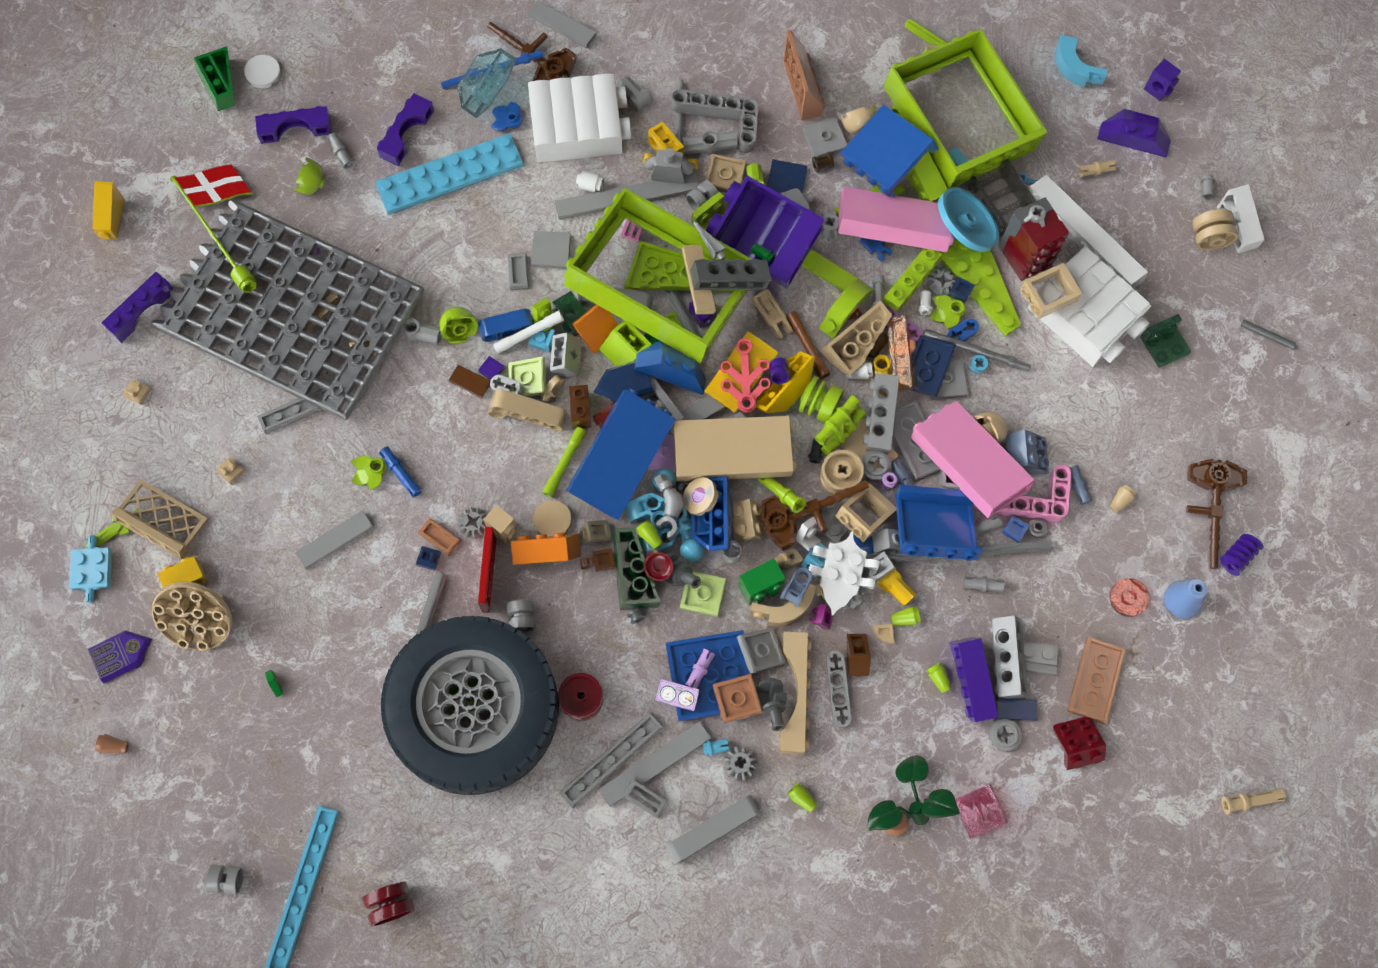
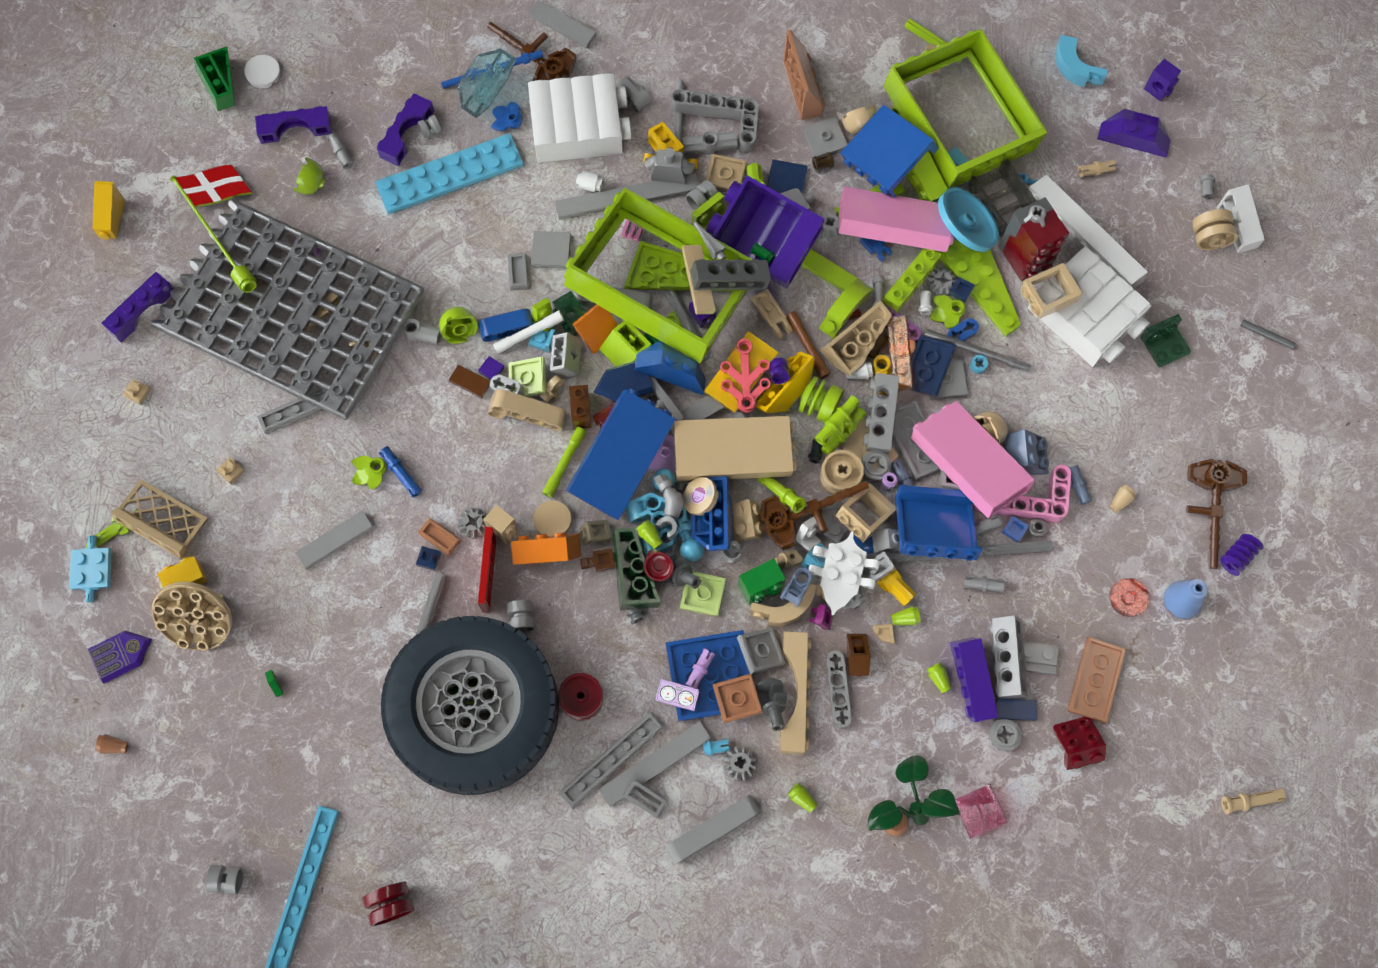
(433, 124): none -> light grey wheel

